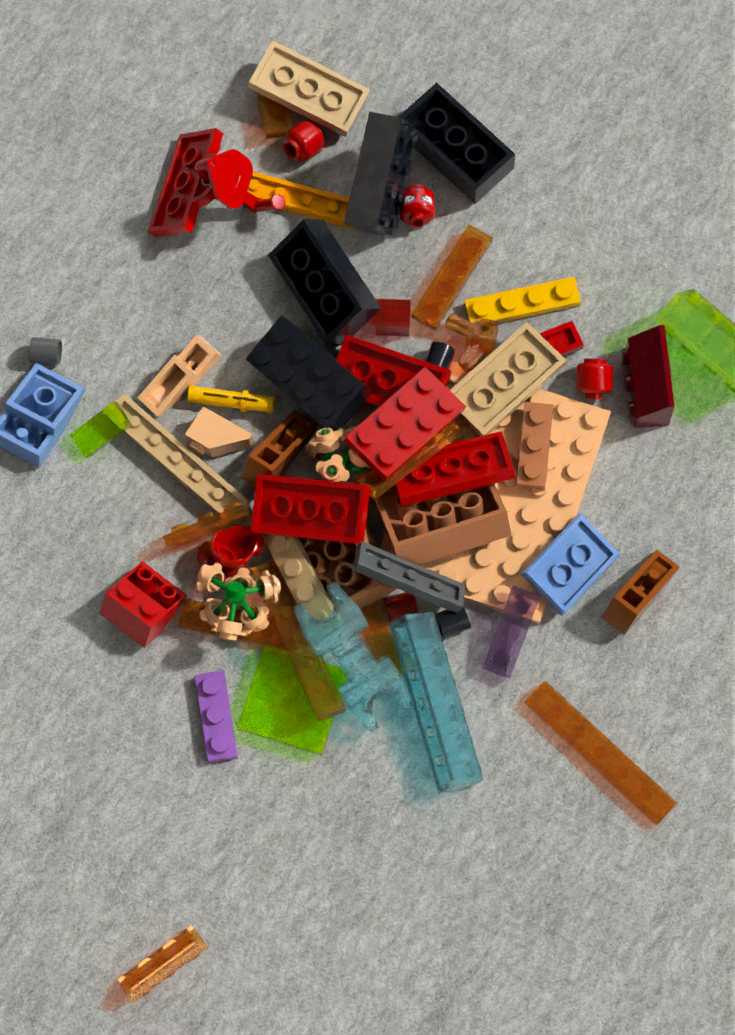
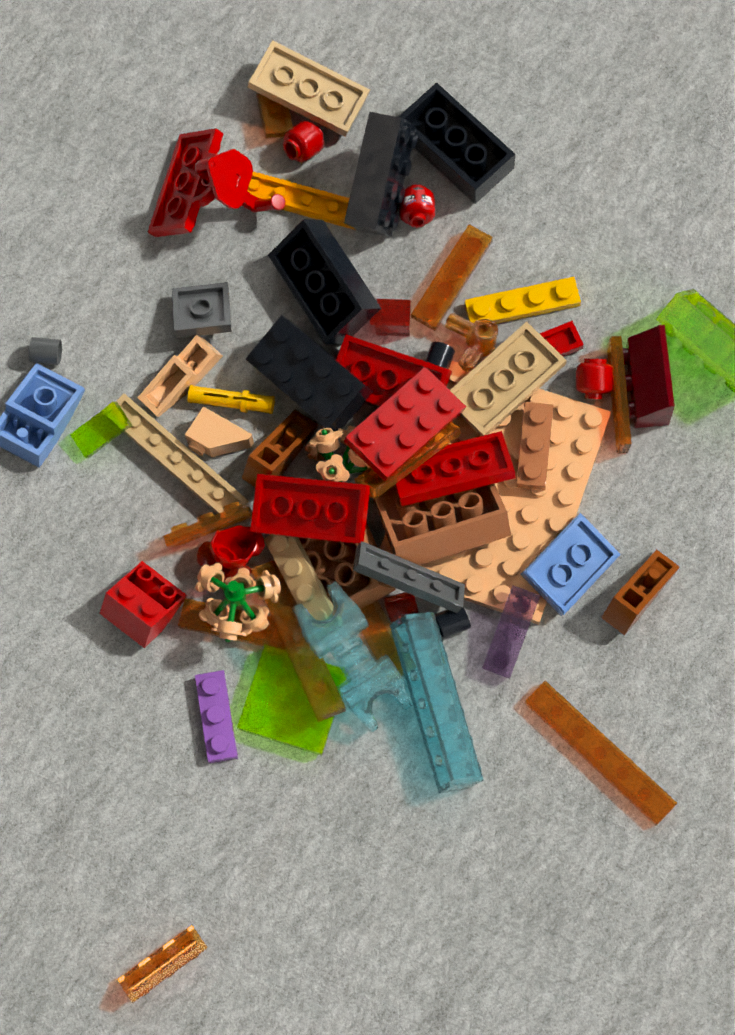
(201, 310): none -> dark grey plate
(619, 396): none -> clear orange tile

